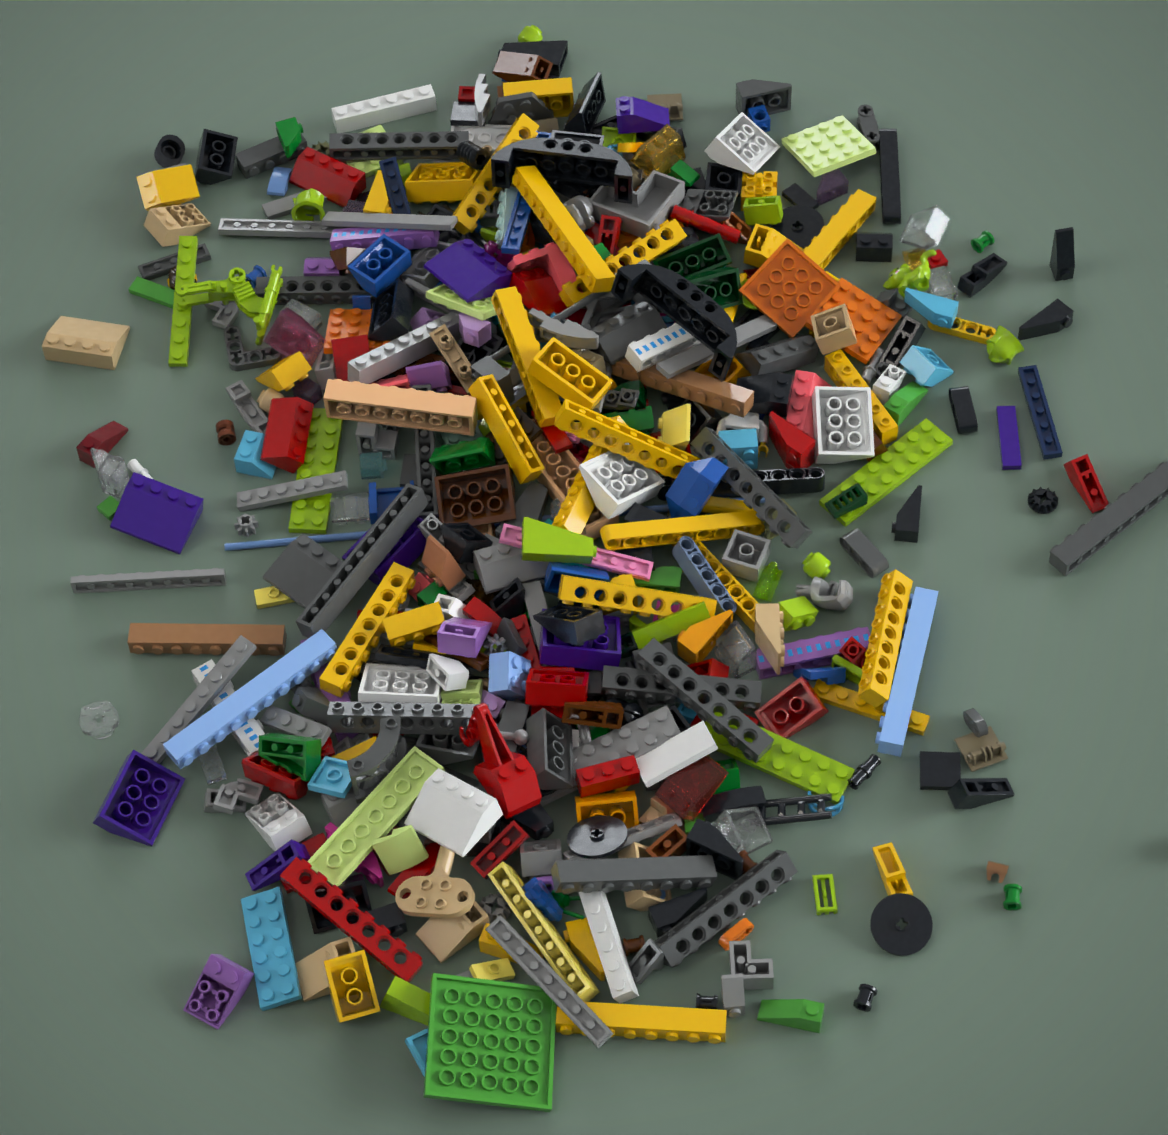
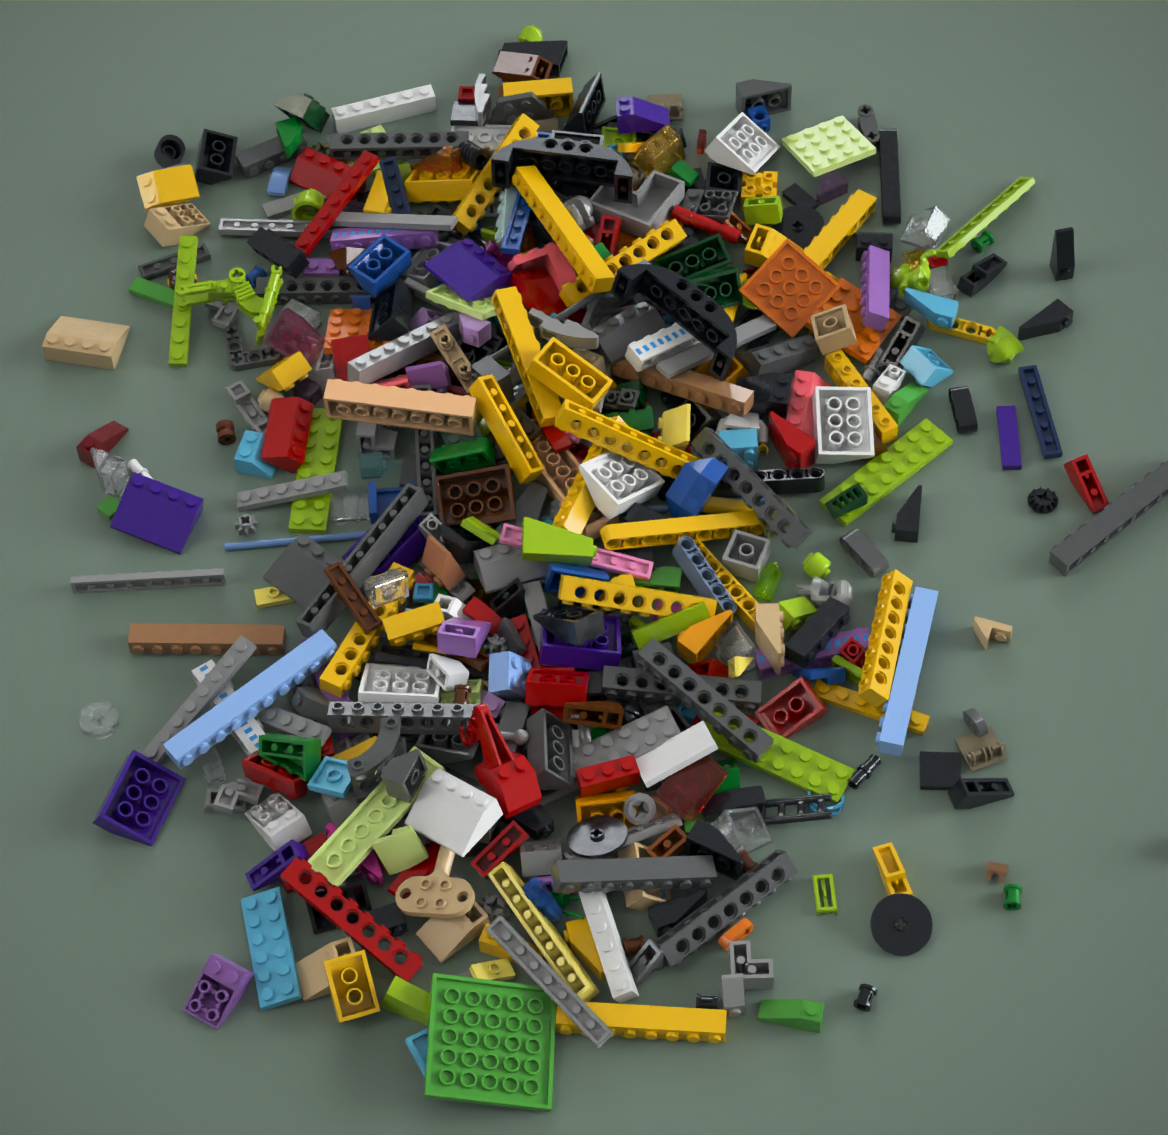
(278, 251): none -> black brick
(305, 110): none -> dark green slope
(336, 202): none -> red plate
(352, 597): none -> reddish brown tile
(387, 587): none -> clear slope
(404, 775): none -> dark grey slope
(423, 593): none -> dark azure tile
(443, 161): none -> clear orange slope
(461, 694): none -> reddish brown bush
(481, 530): none -> lime tile
(641, 817): none -> light grey gear
(701, 142): none -> clear red tile
(737, 665): none -> light yellow slope
(817, 632): none -> black brick
(875, 288): none -> medium lavender brick
(984, 217): none -> lime plate
(989, 629): none -> tan slope

